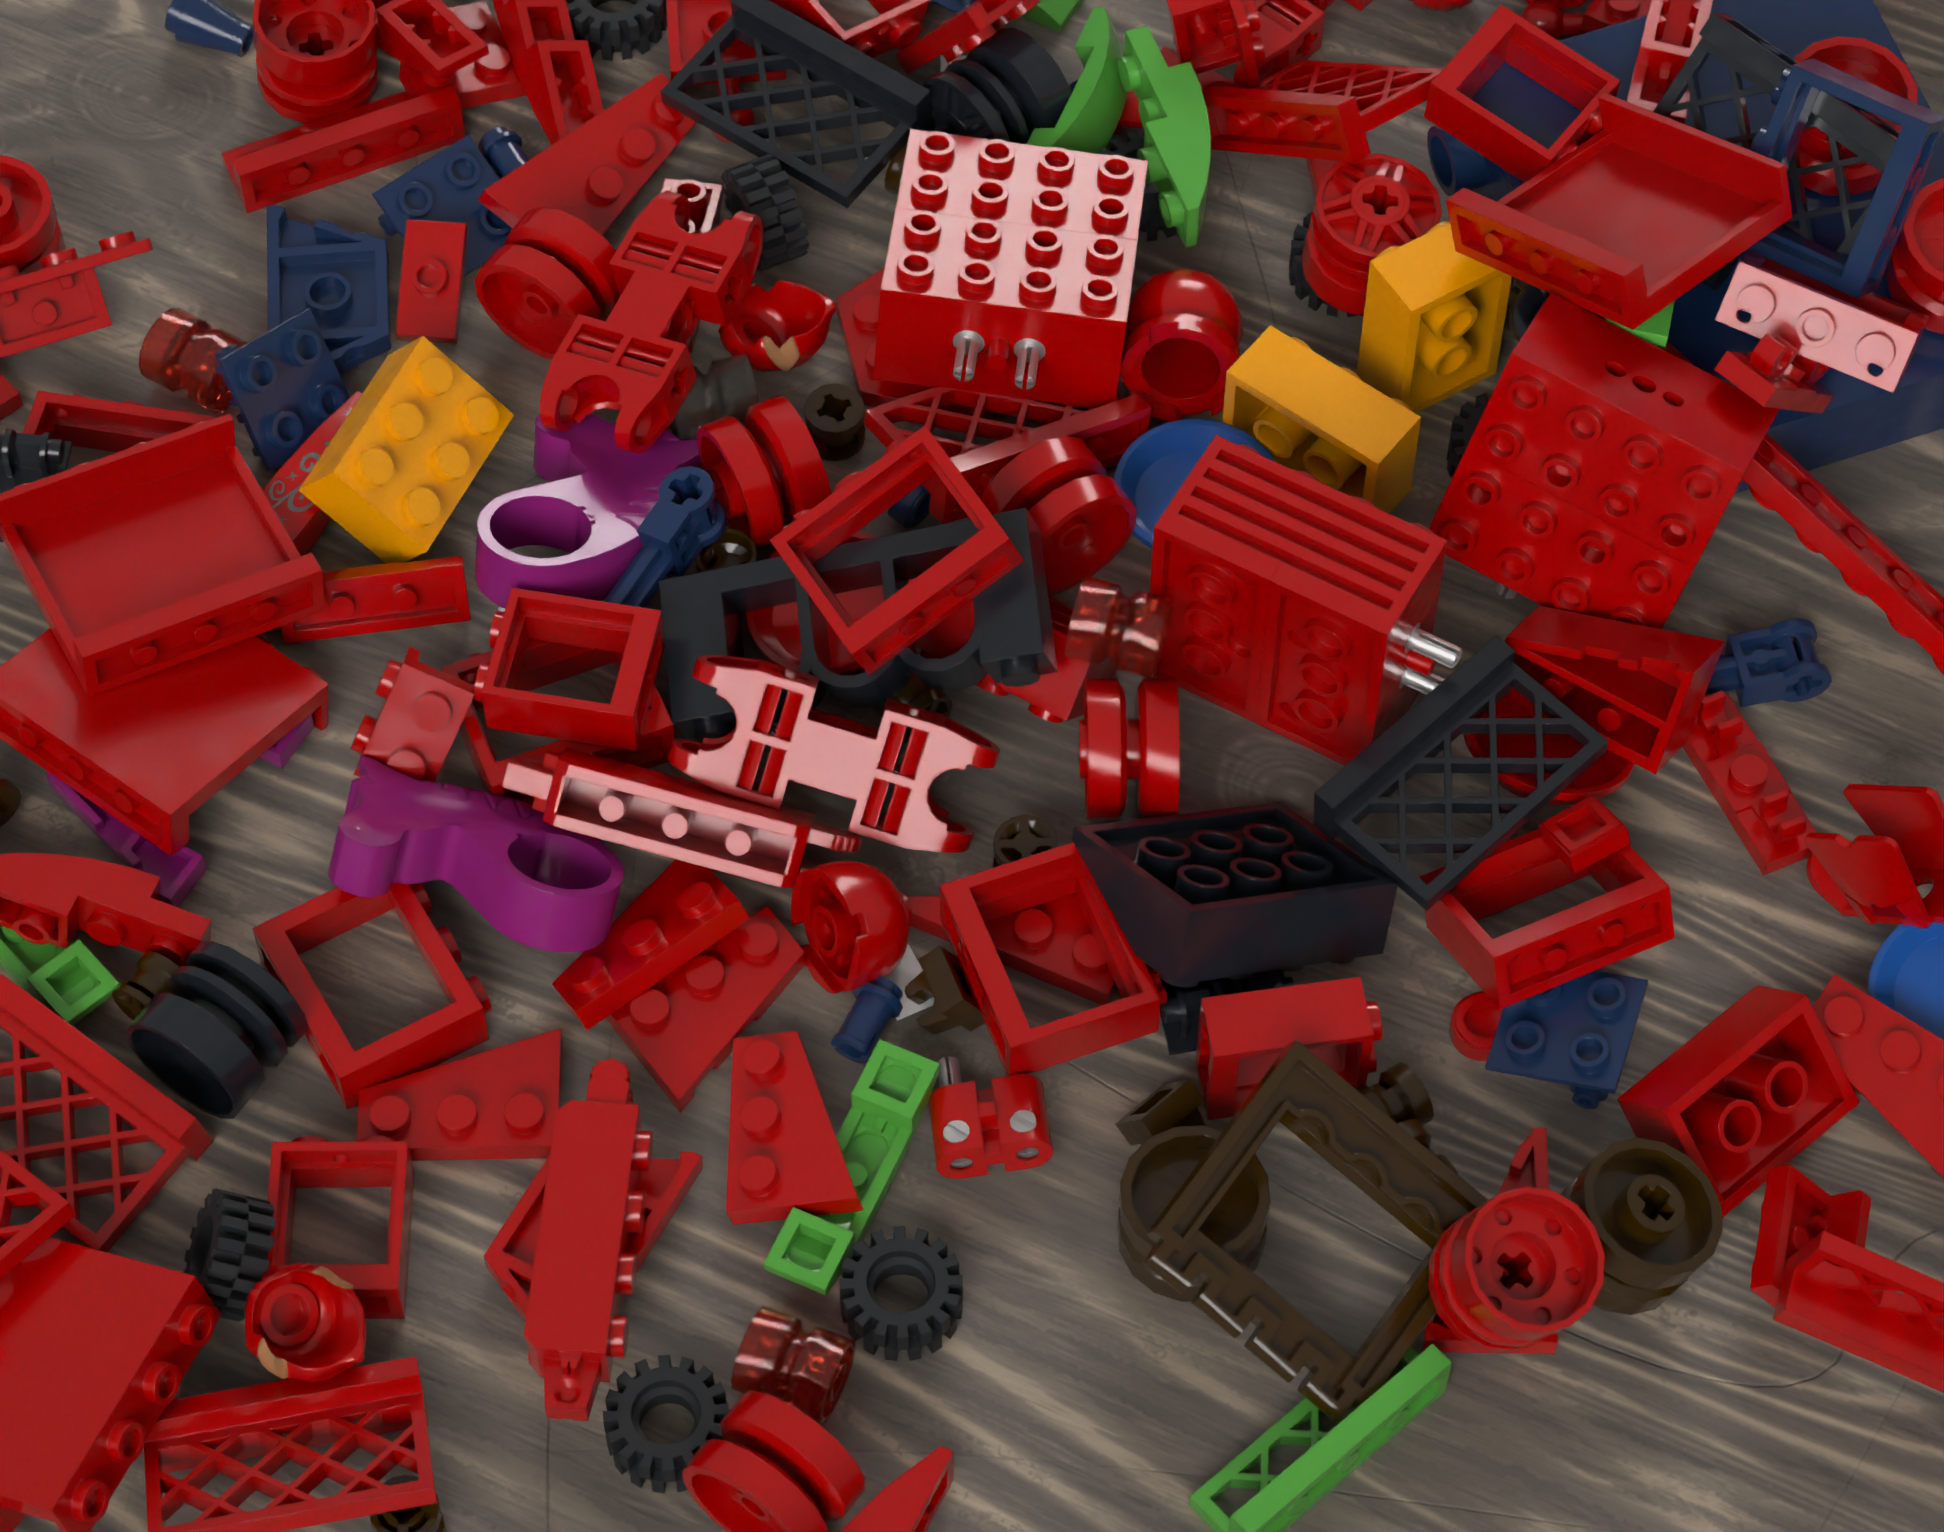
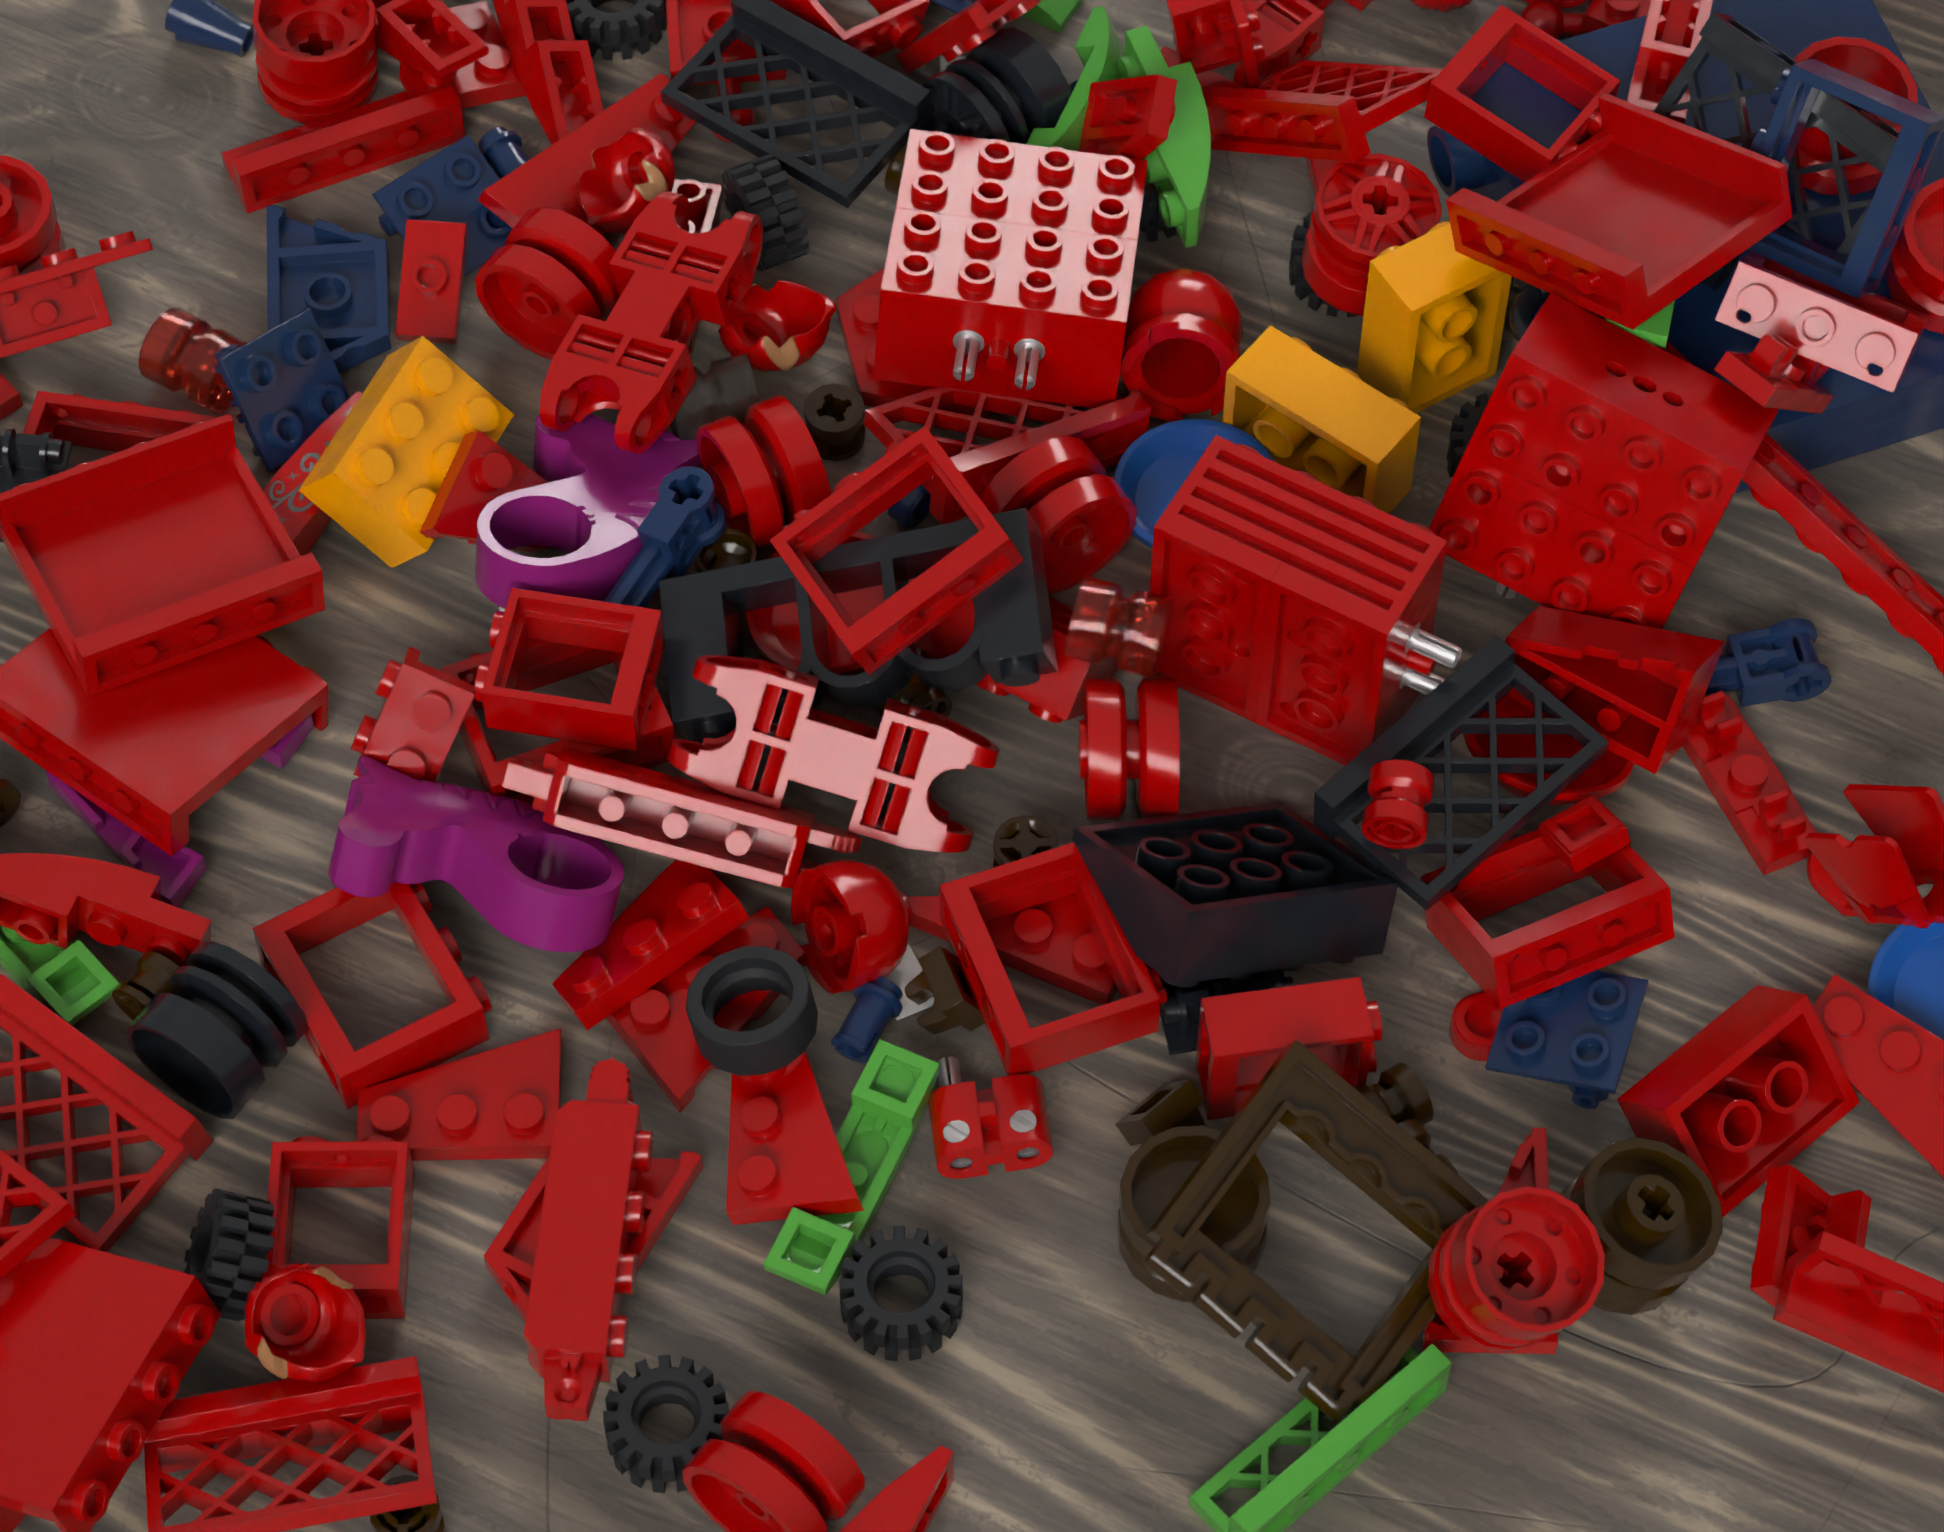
(386, 599): red plate -> none
(475, 478): none -> red wing
(625, 179): none -> red hair
(766, 1047): none -> black tyre
(794, 1364): clear red wheel -> none
(1128, 116): none -> red wing
(1398, 802): none -> red wheel

